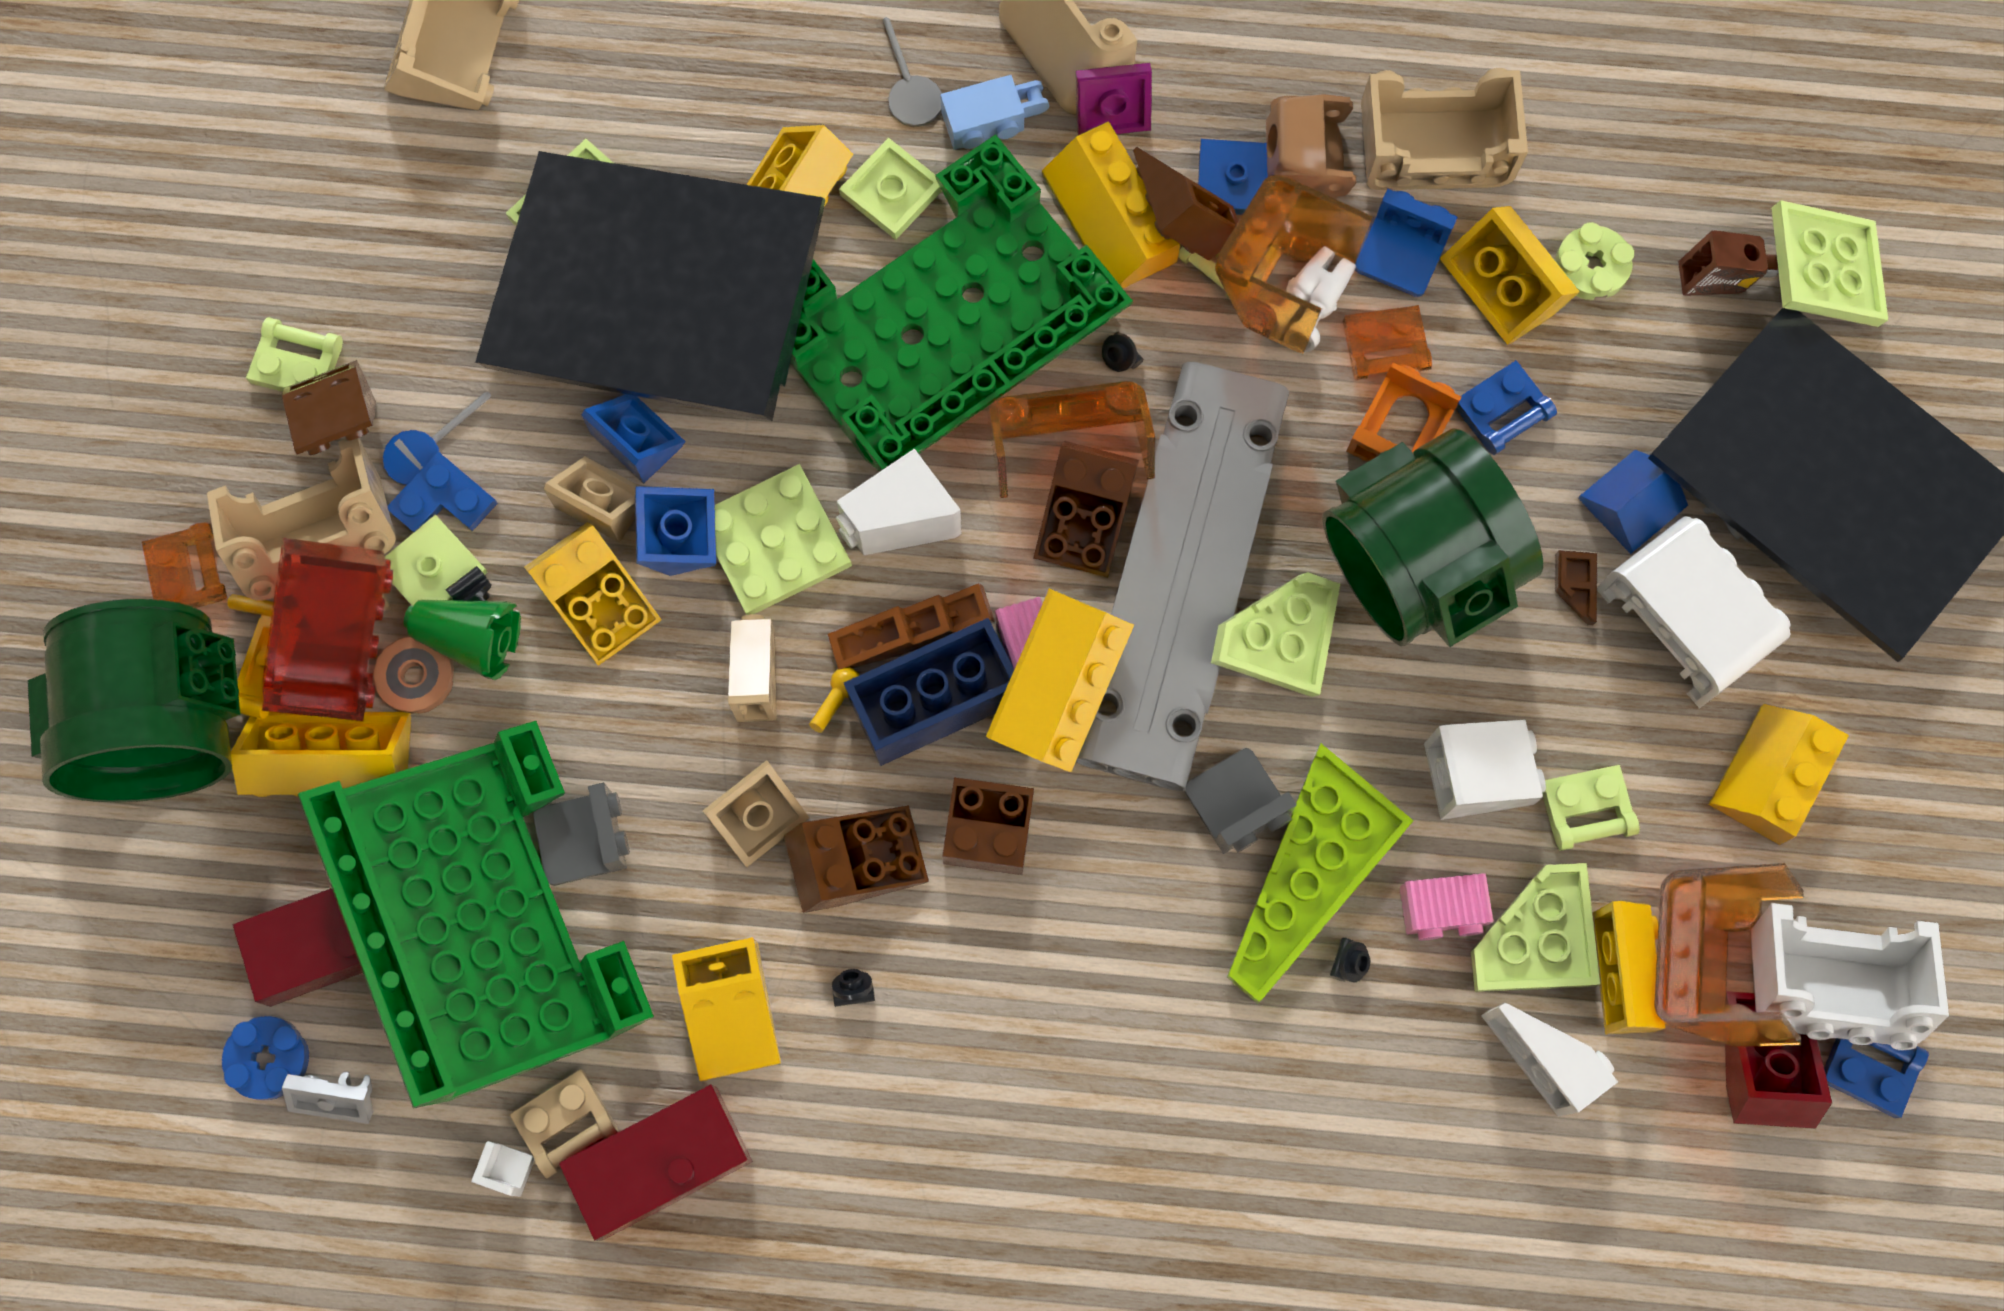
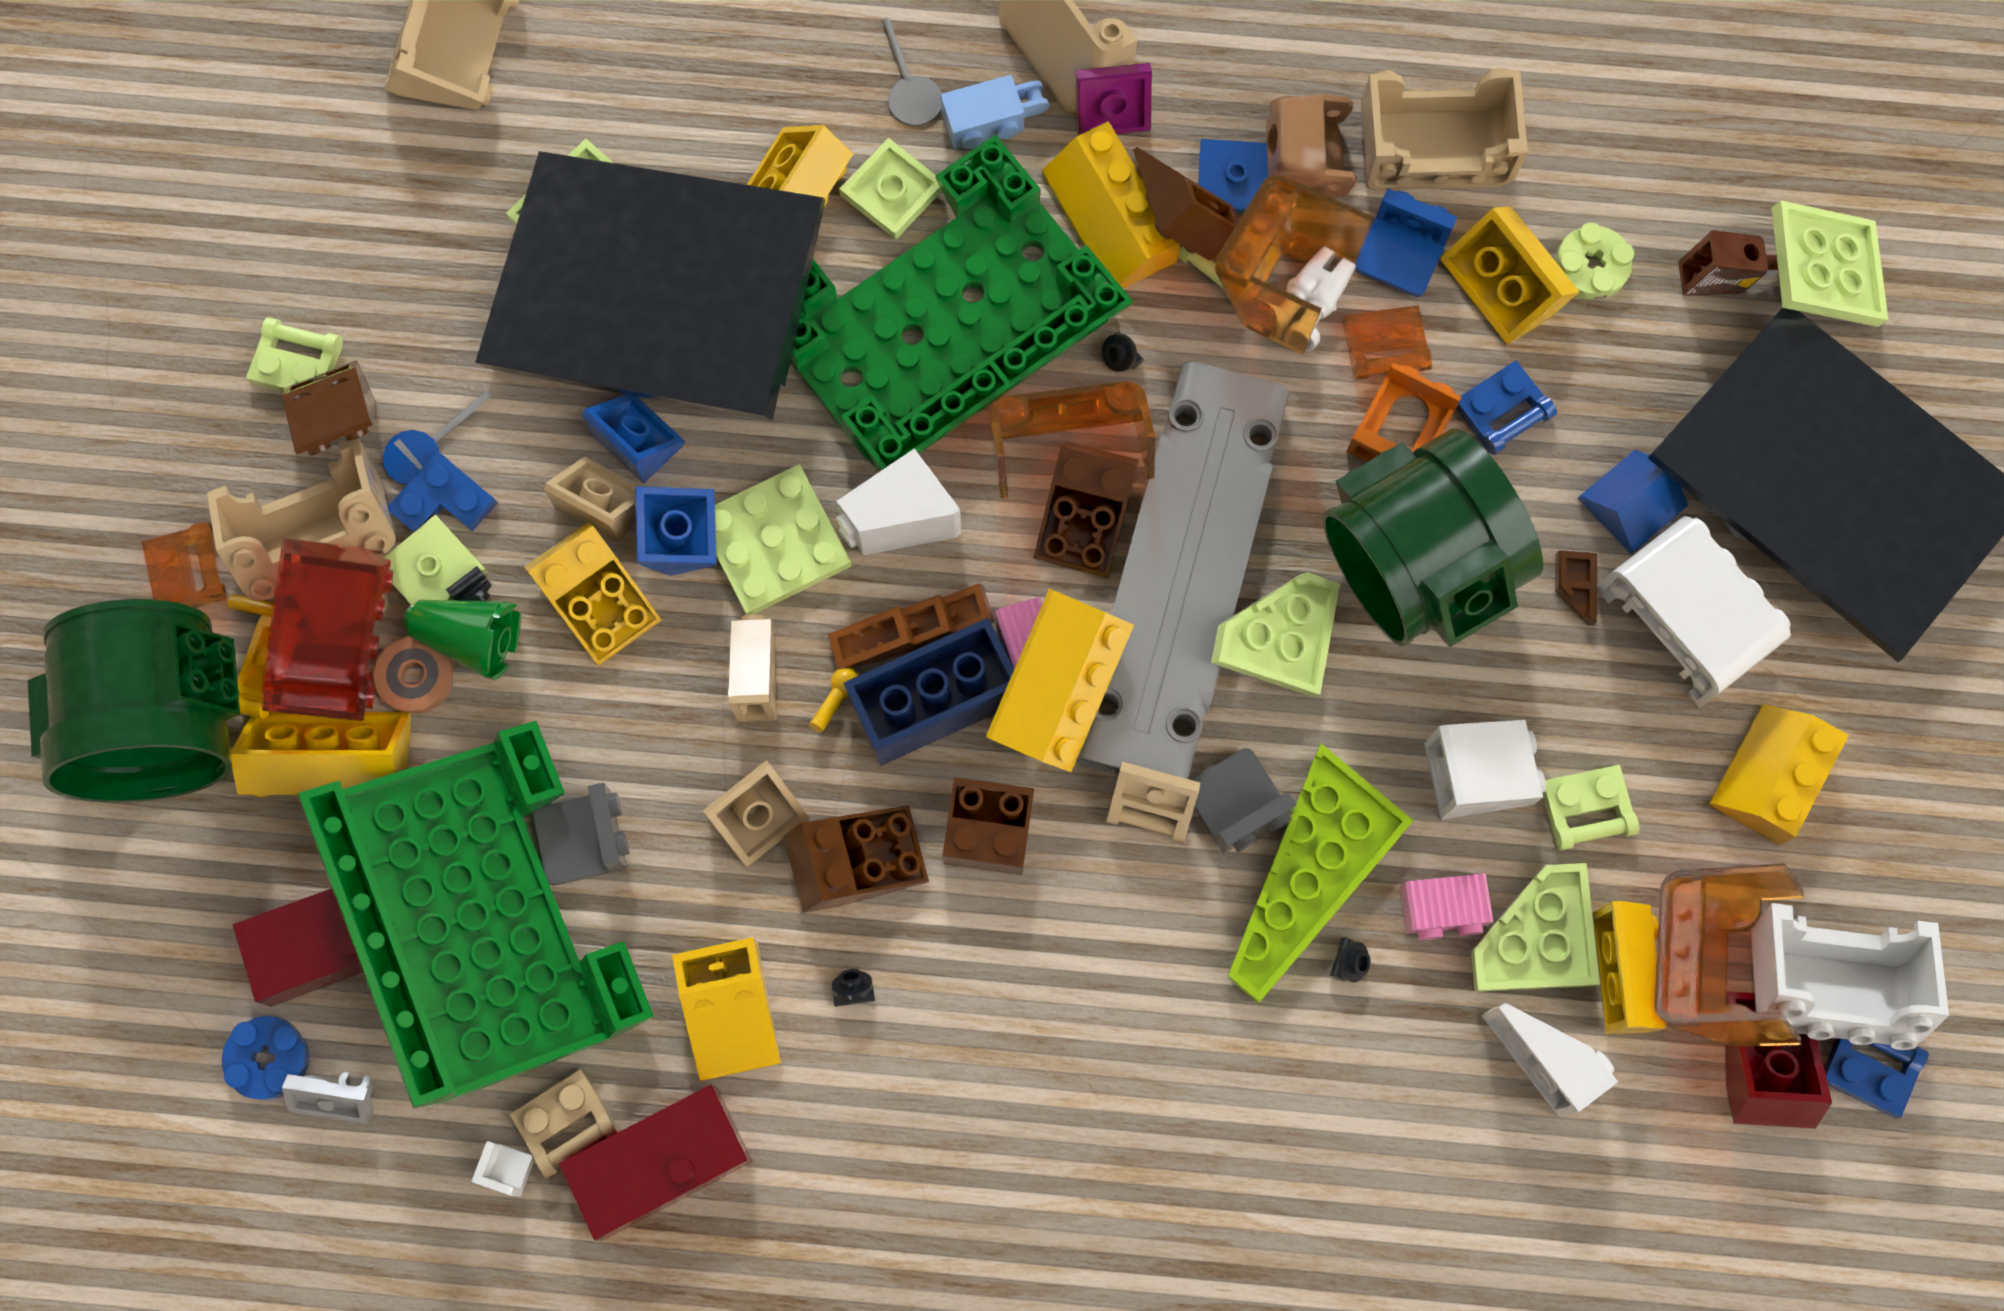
(1156, 794): none -> tan plate

